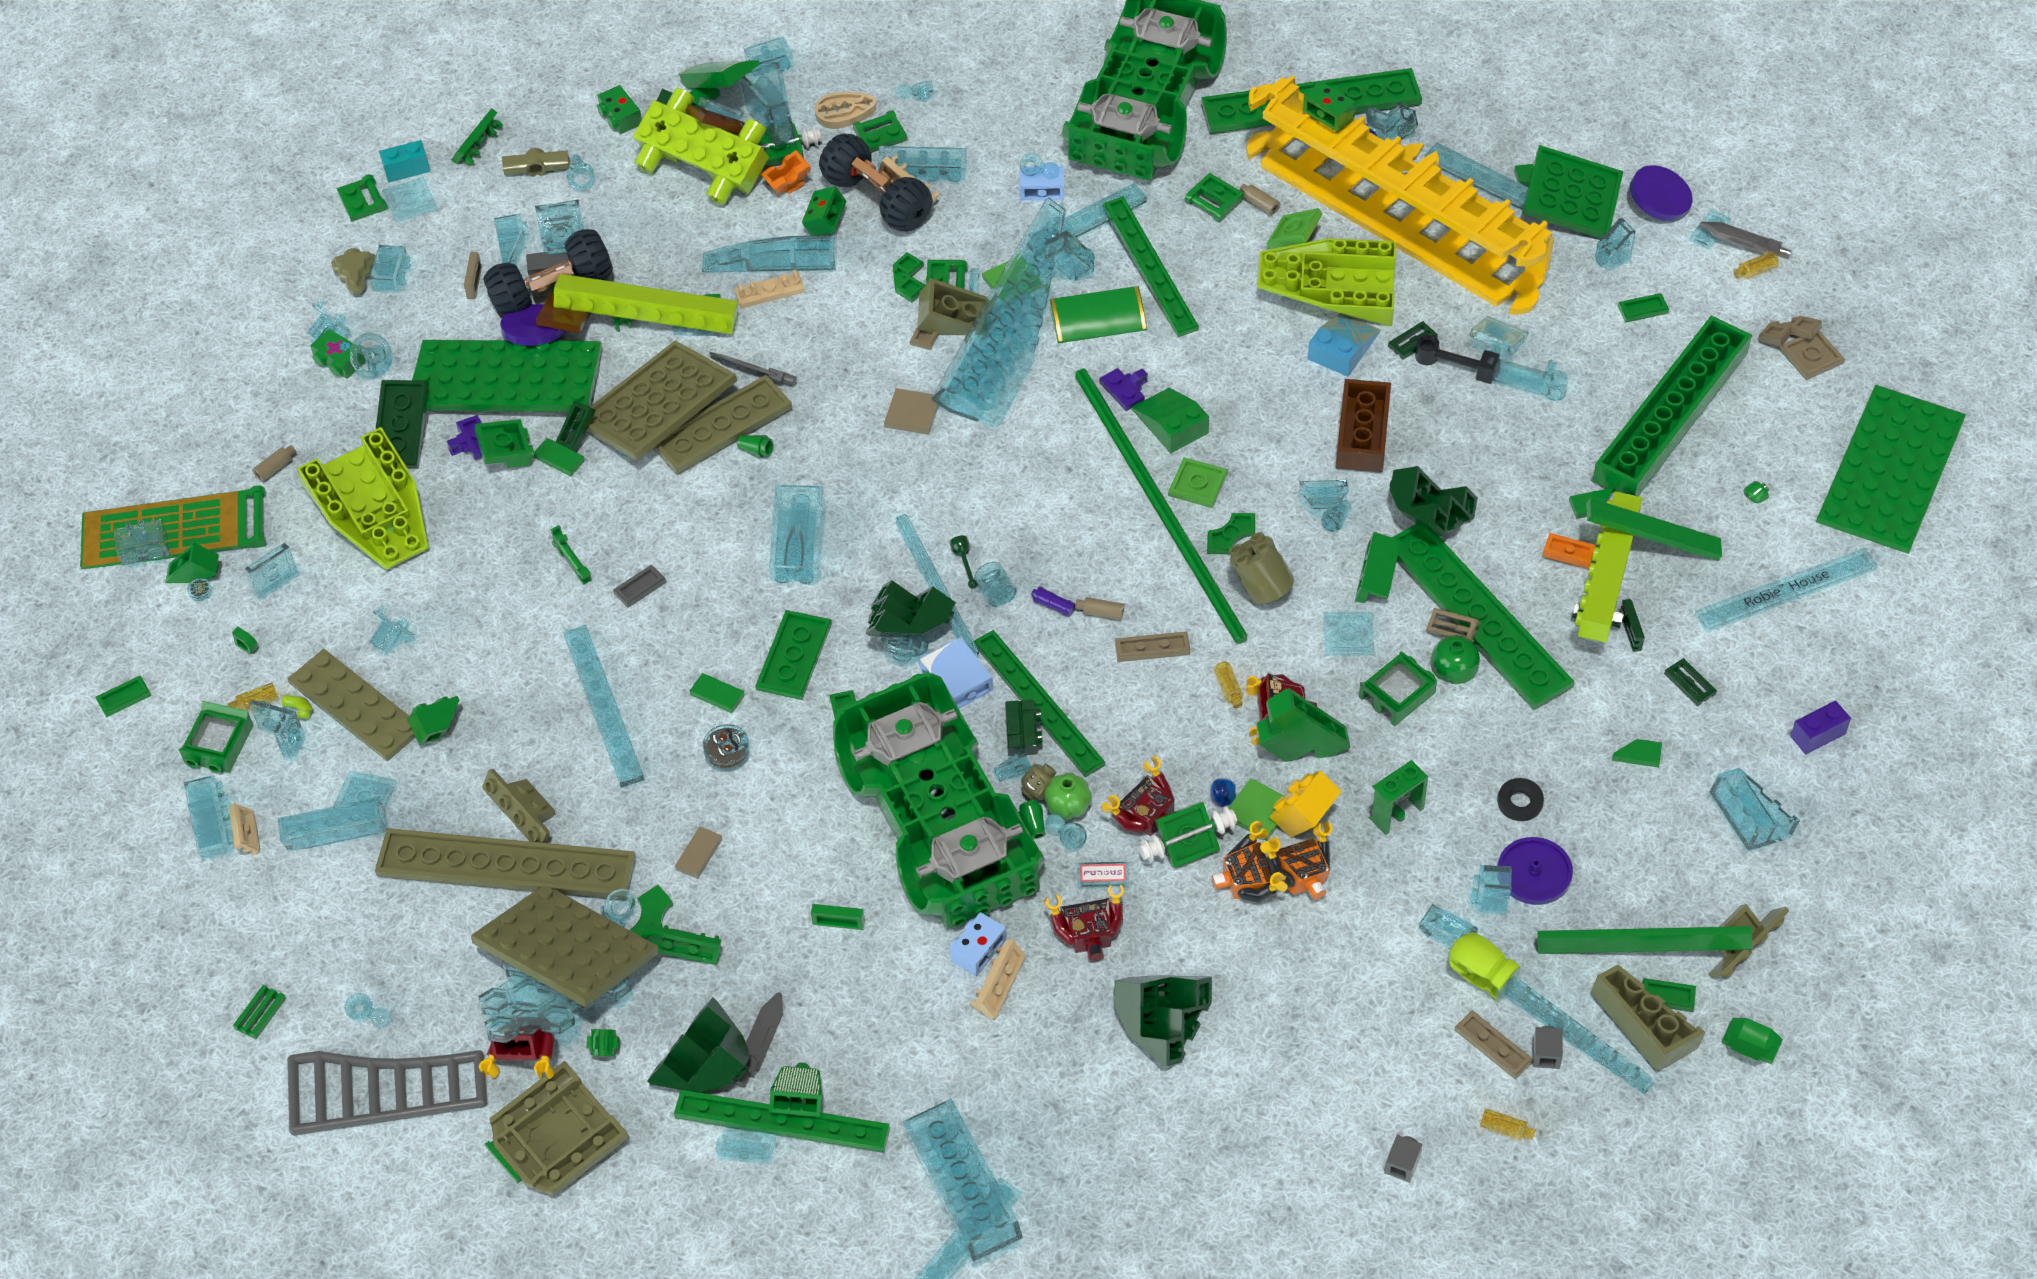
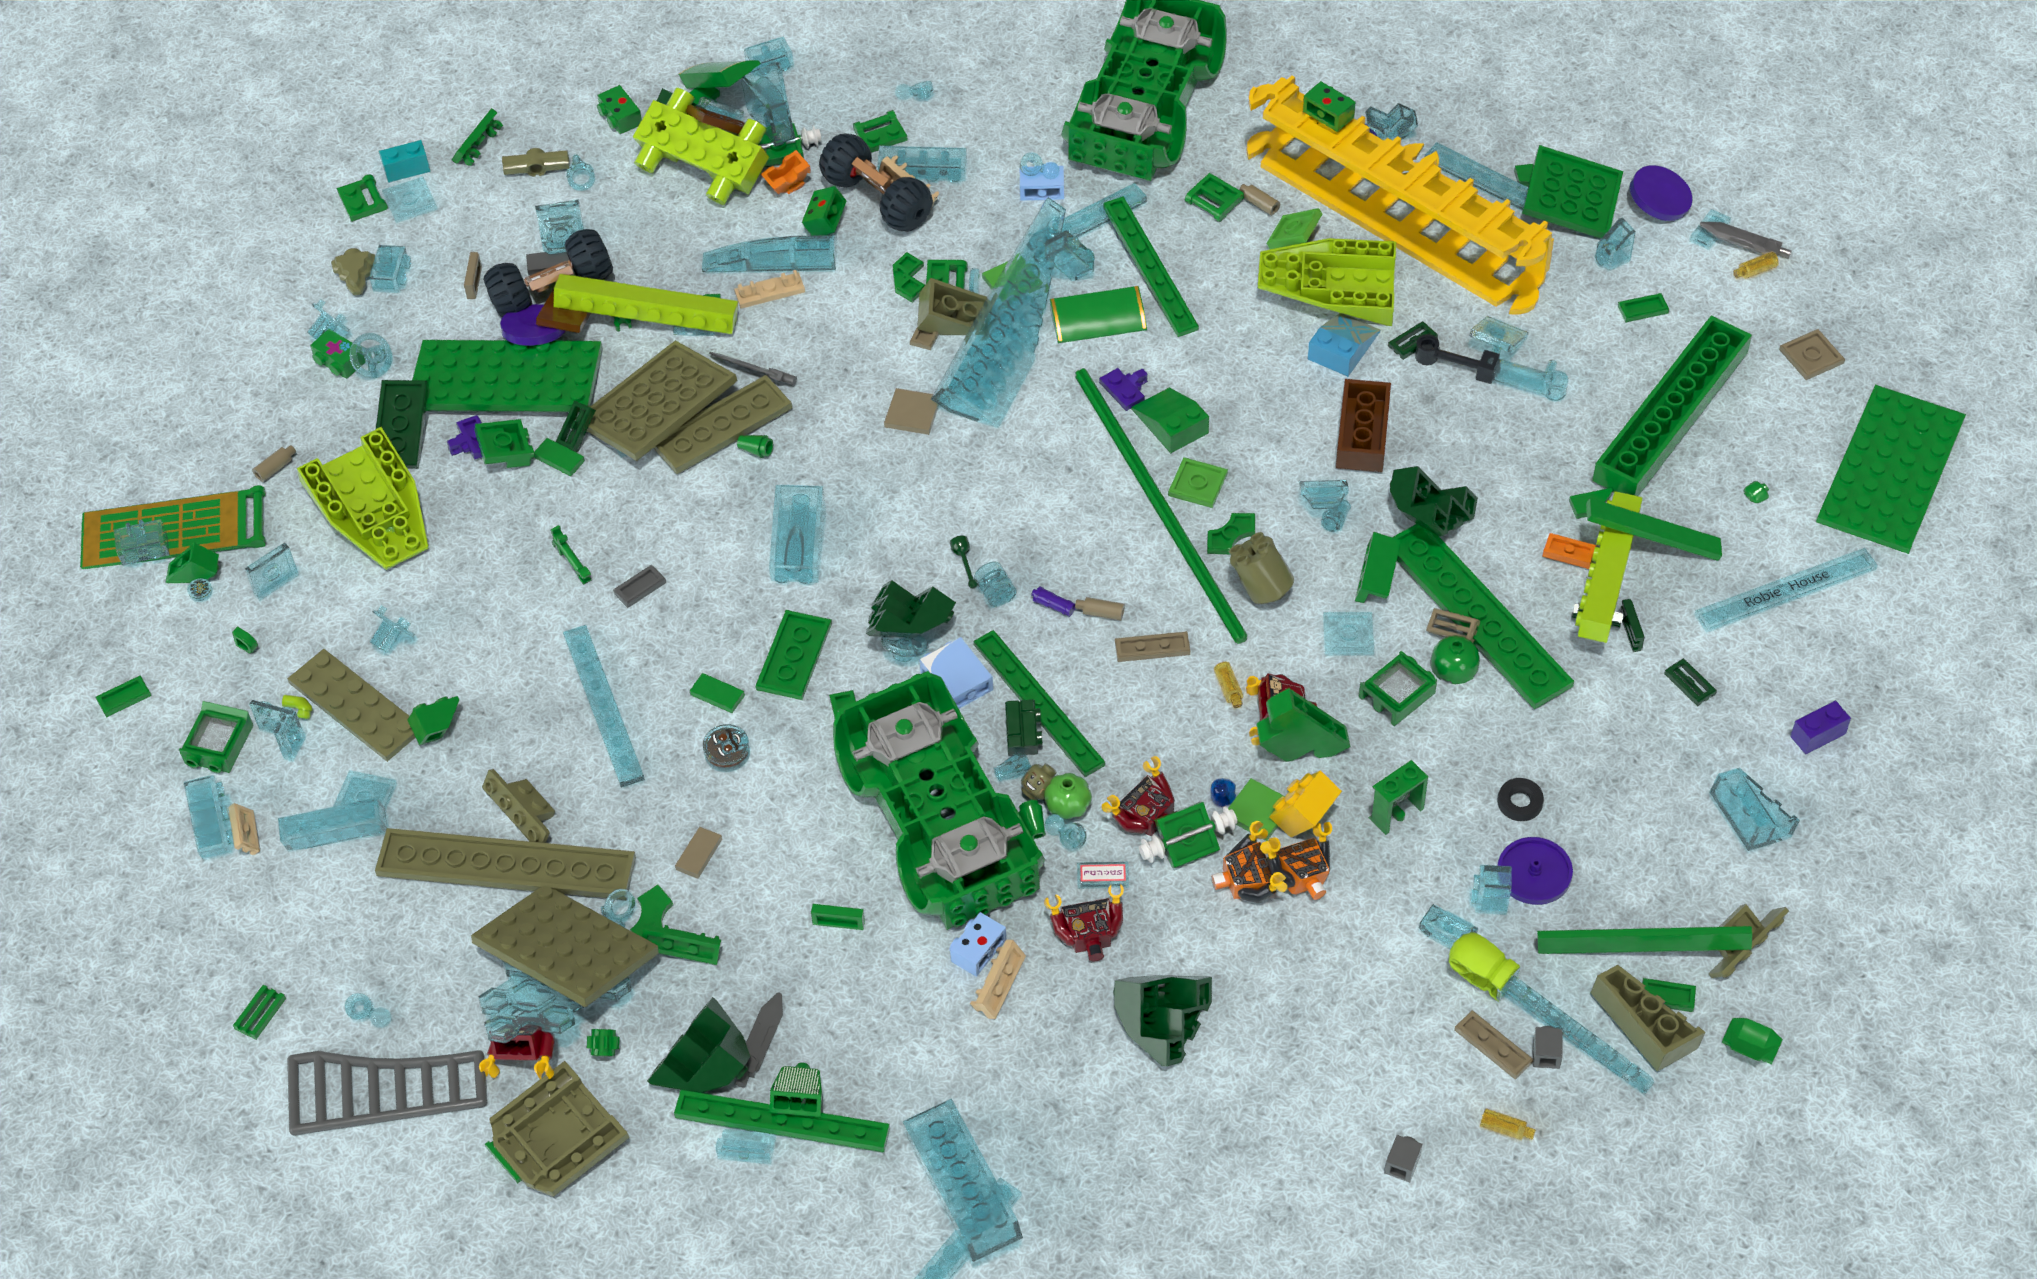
(263, 693): clear yellow cylinder -> none
(511, 237): clear light blue slope -> none
(853, 101): tan piece -> none
(932, 577): clear light blue axle -> none
(1376, 90): green plate -> none
(1640, 753): green tile -> none
(1799, 326): dark tan tile -> none

